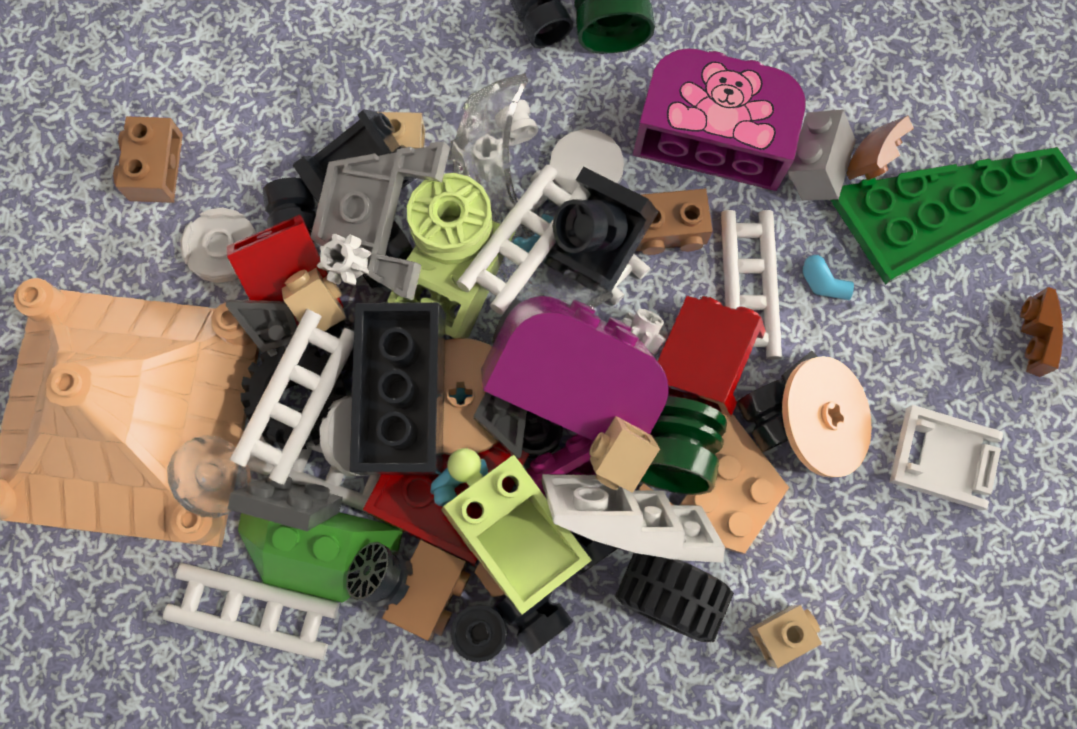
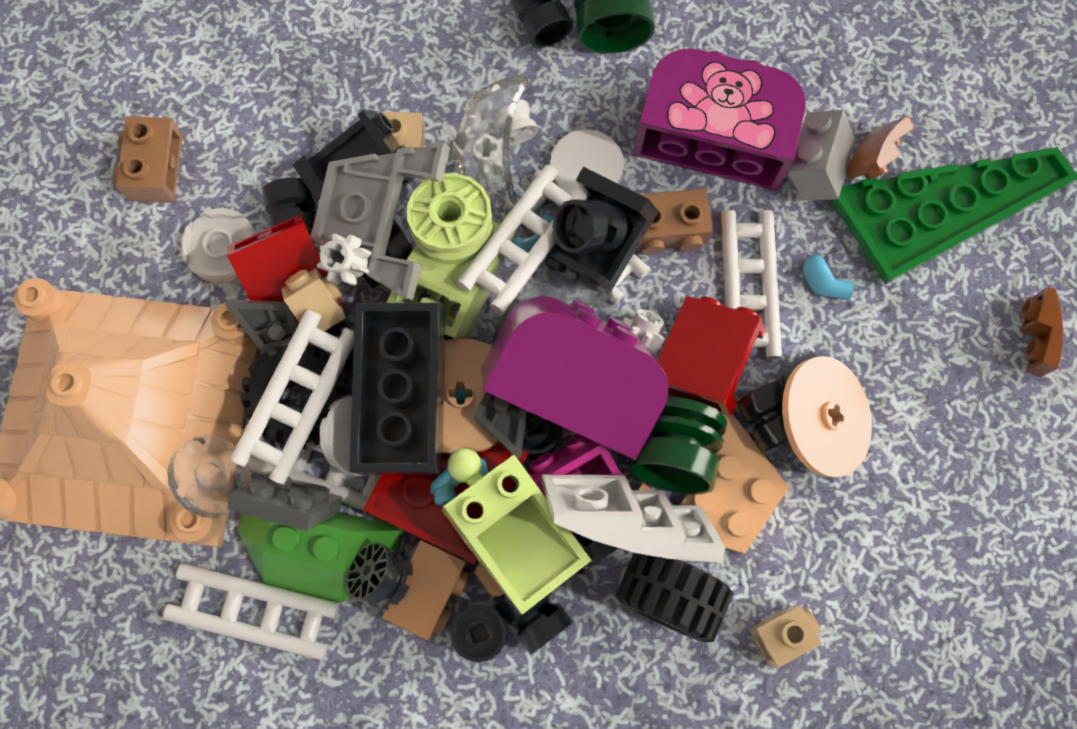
(622, 455): tan brick -> none
(950, 459): white container -> none

